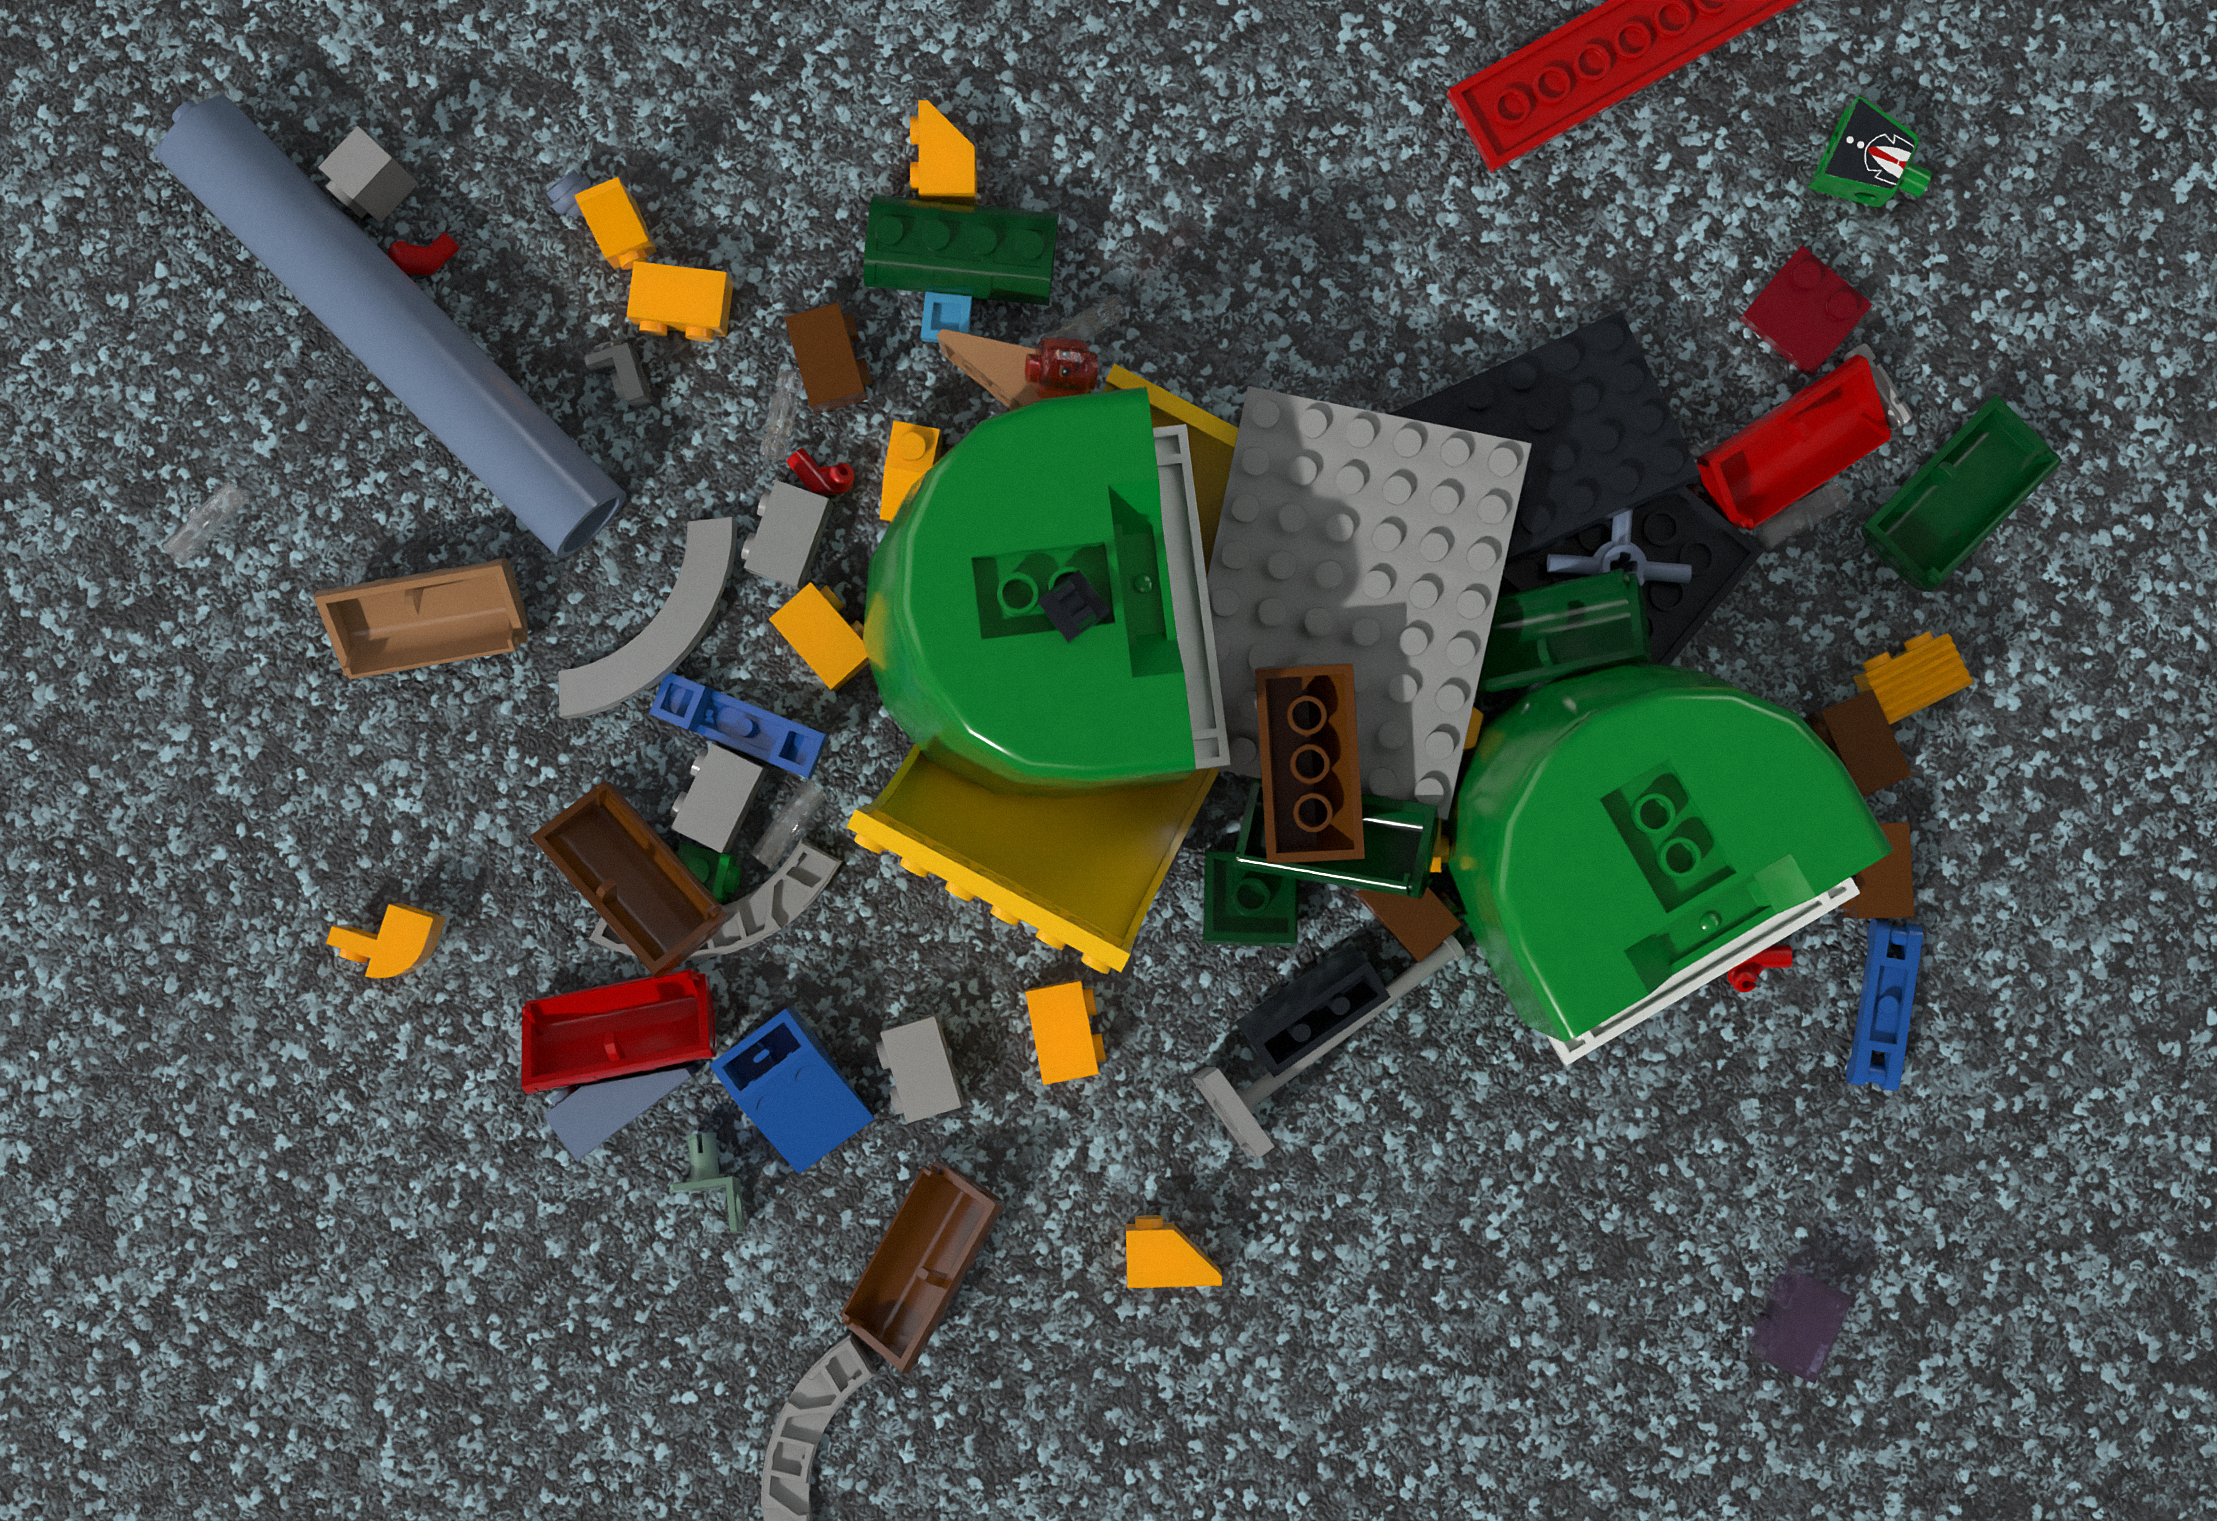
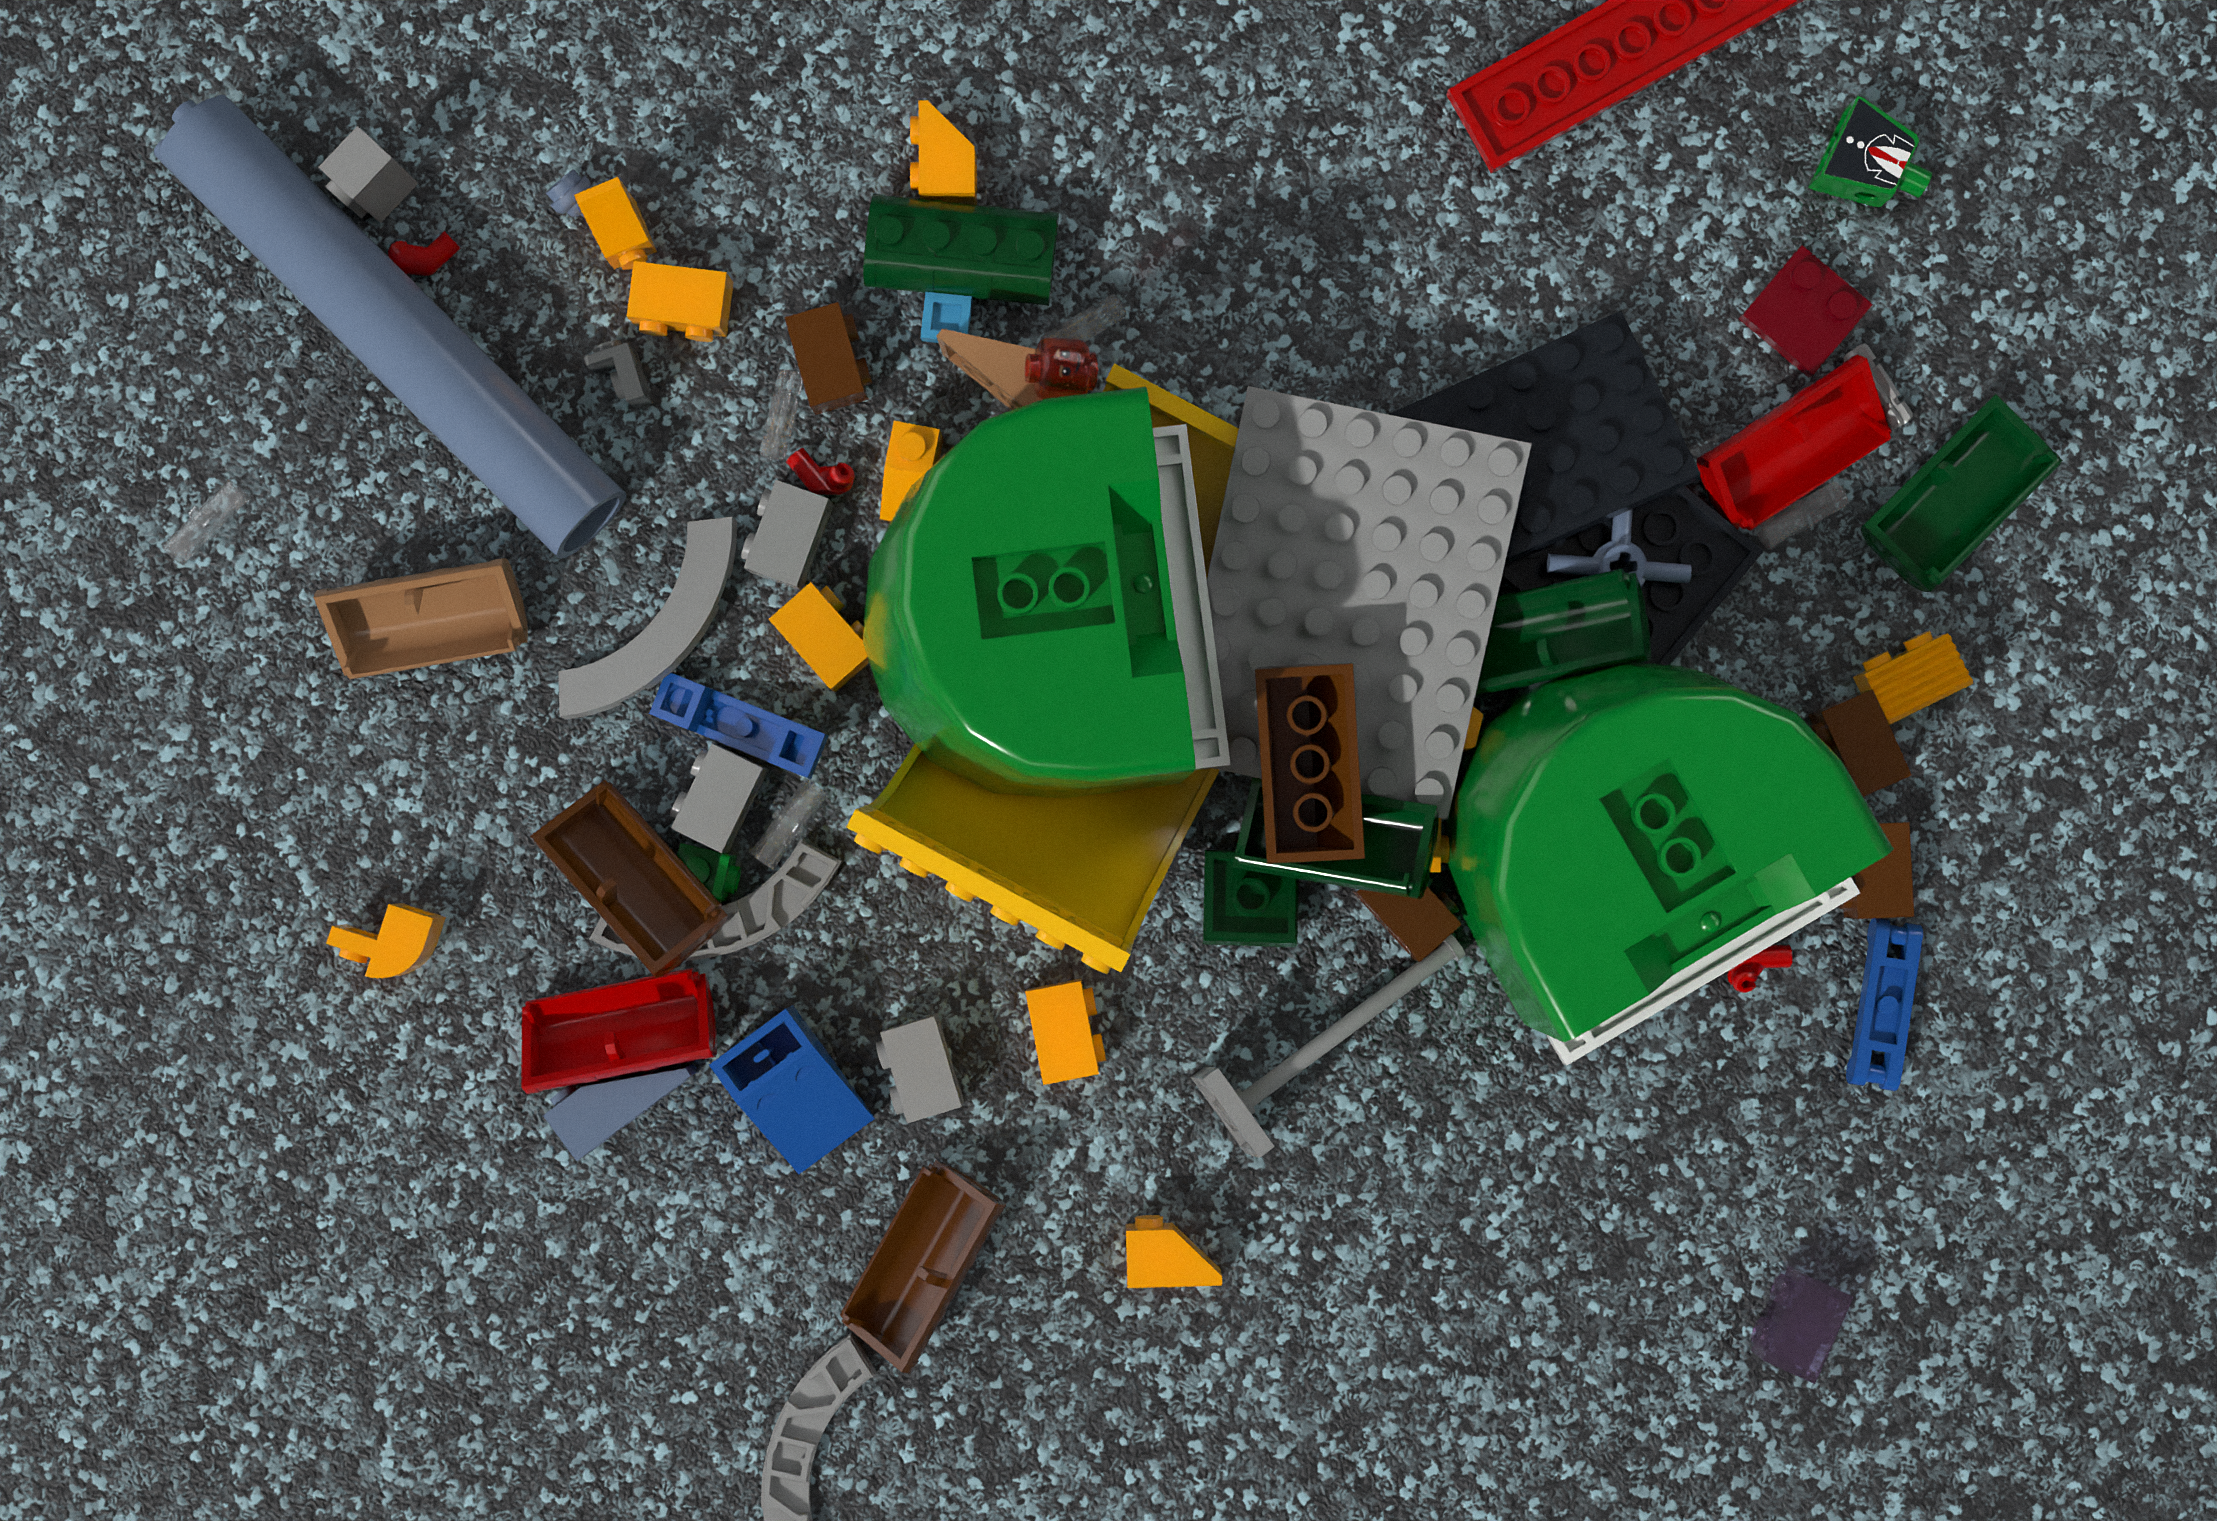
(706, 1177): sand green bracket -> none
(1073, 607): black tile -> none
(1312, 1009): black brick -> none

